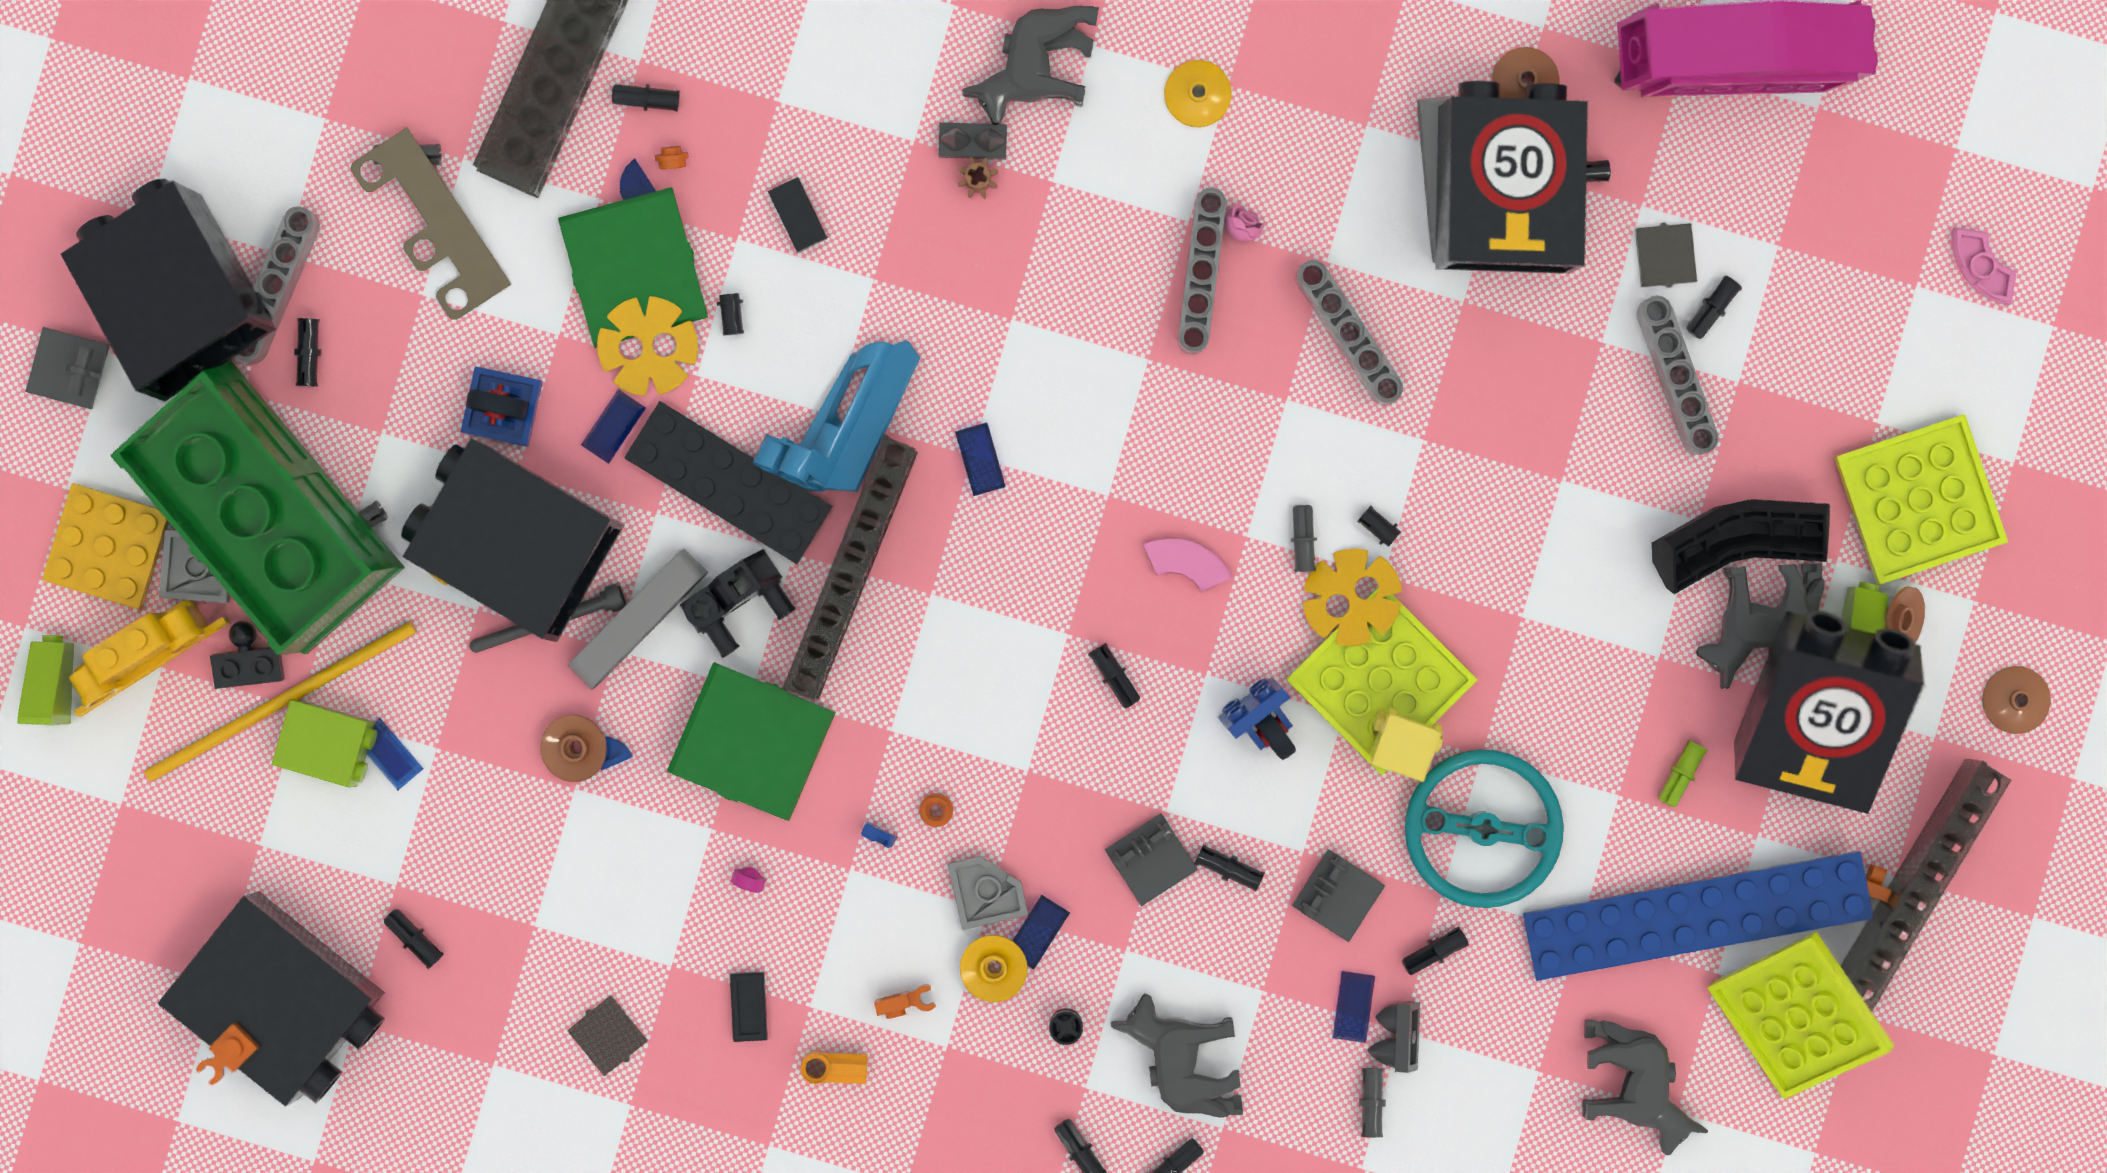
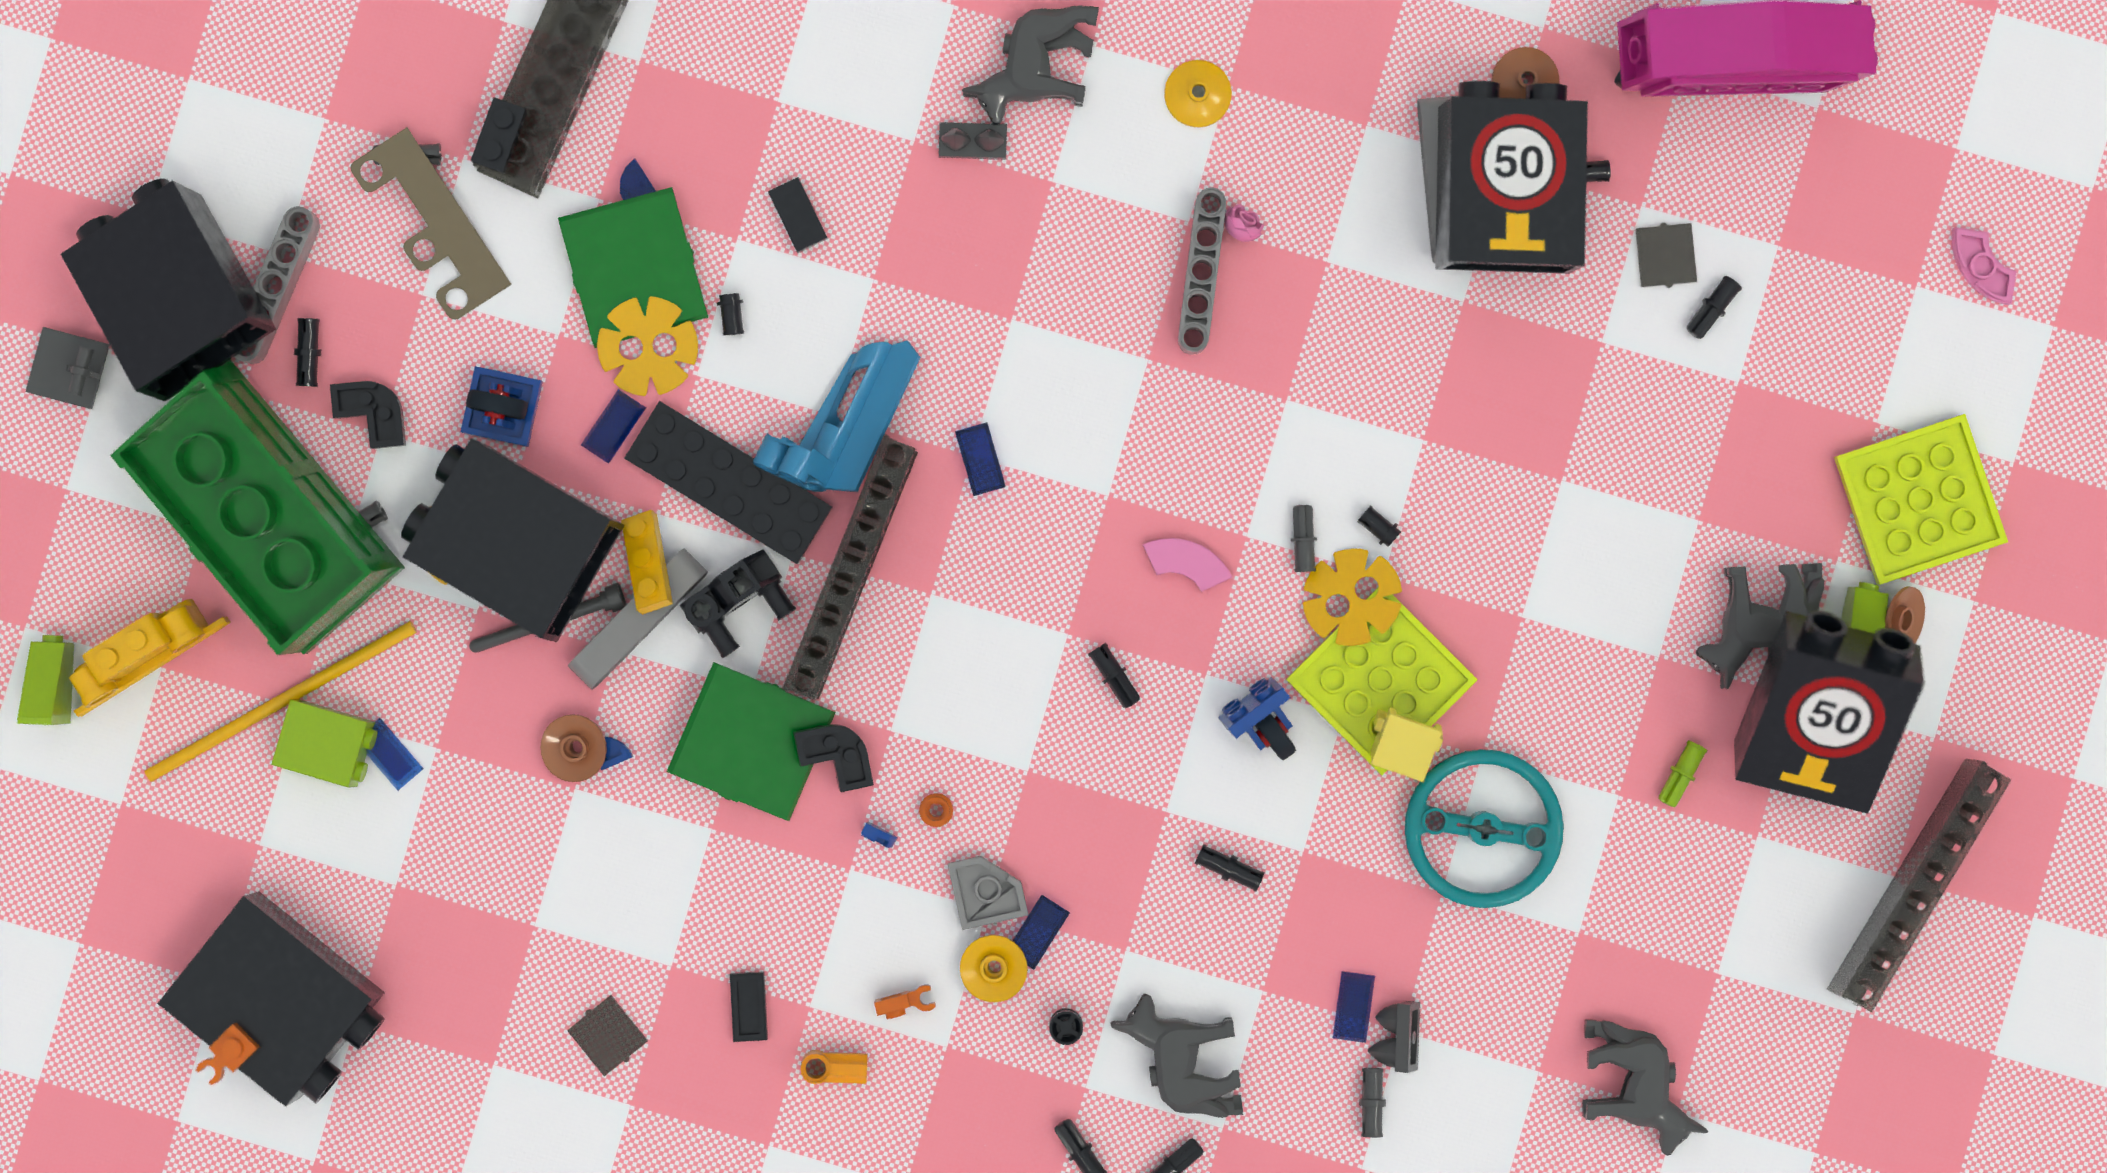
(106, 546): yellow plate -> none
(185, 576): light grey plate -> none
(247, 664): black plate -> none
(378, 404): none -> black plate
(413, 938): black axle -> none
(499, 135): none -> black plate
(645, 97): black axle -> none
(646, 562): none -> yellow plate
(671, 158): orange plate -> none
(748, 879): dark pink tile -> none
(841, 746): none -> black plate
(974, 169): medium nougat gear -> none
(1151, 859): dark grey hinge -> none
(1338, 895): dark grey hinge -> none
(1347, 315): light grey beam -> none
(1435, 951): black axle -> none
(1679, 358): light grey beam -> none
(1698, 915): blue plate -> none
(1740, 533): black piece -> none
(1800, 1016): neon yellow plate -> none
(1874, 878): orange tile -> none
(2000, 703): nougat dish -> none

